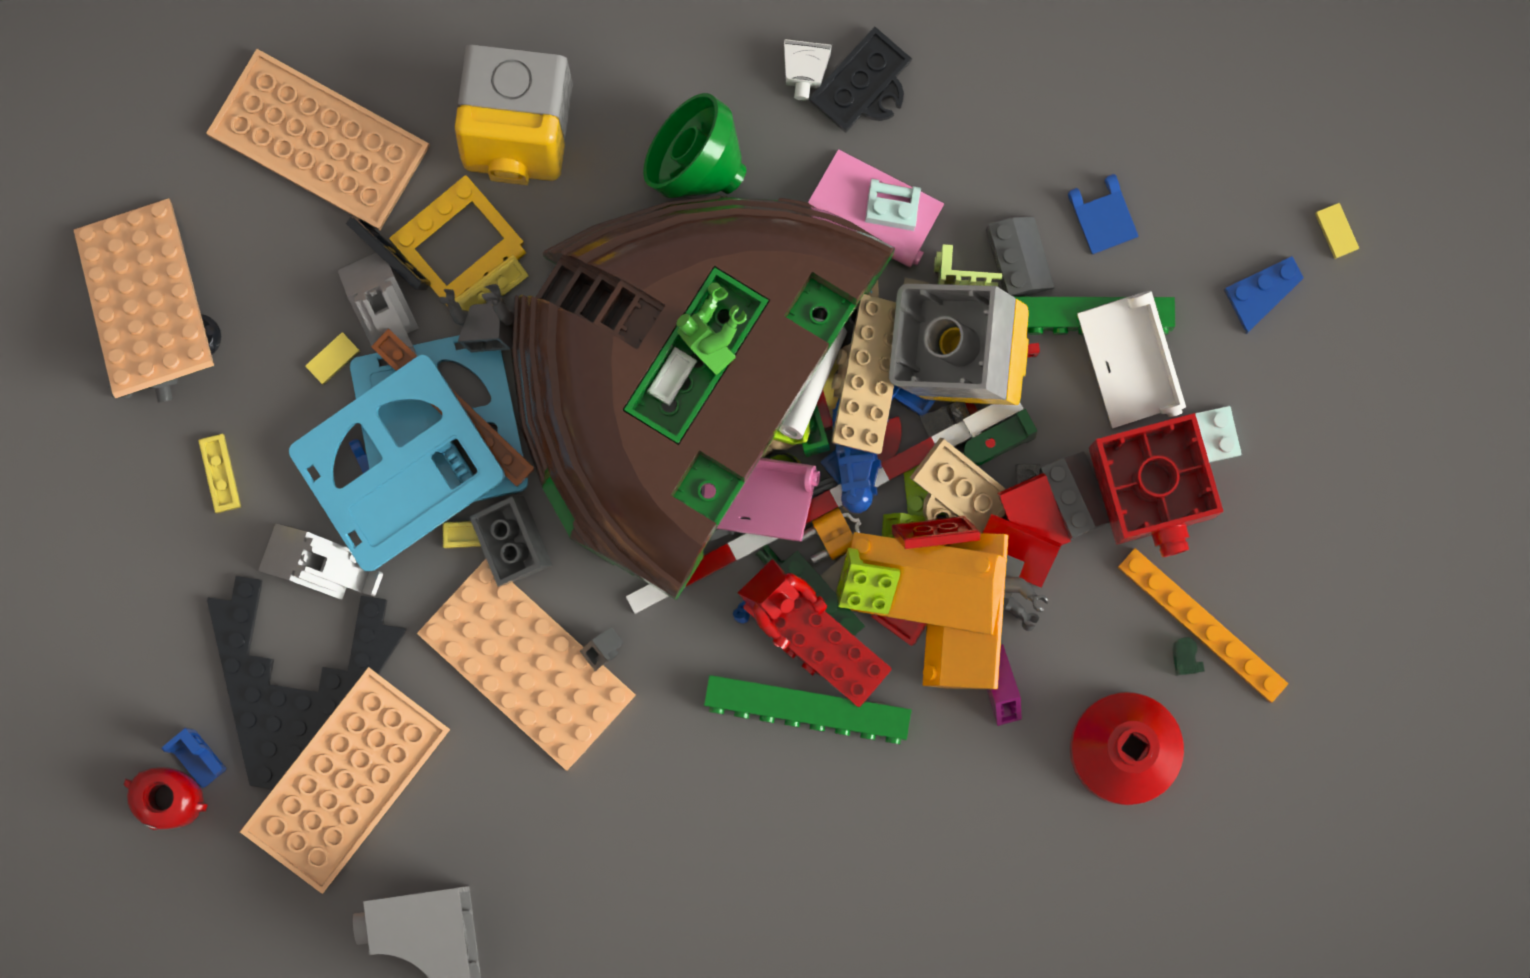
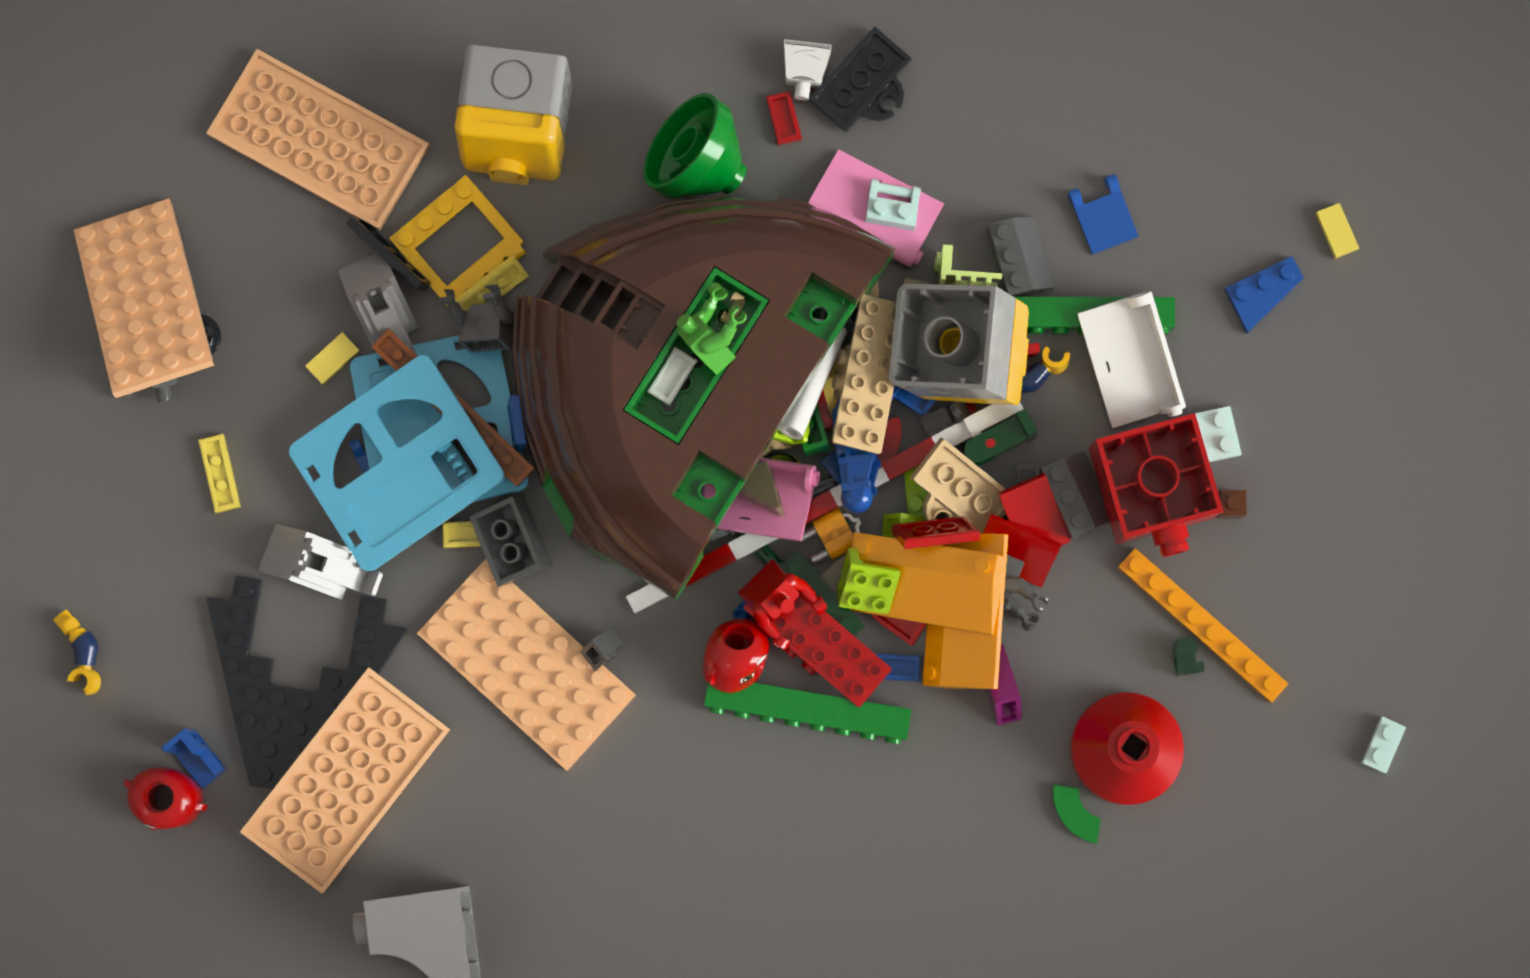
(85, 651): none -> yellow piece
(516, 423): none -> blue tile
(735, 655): none -> red piece
(739, 301): none -> tan piece
(762, 489): none -> dark tan slope
(783, 118): none -> red tile
(903, 667): none -> blue tile
(1039, 372): none -> piece
(1074, 815): none -> green tile
(1233, 504): none -> reddish brown brick
(1383, 745): none -> light aqua plate

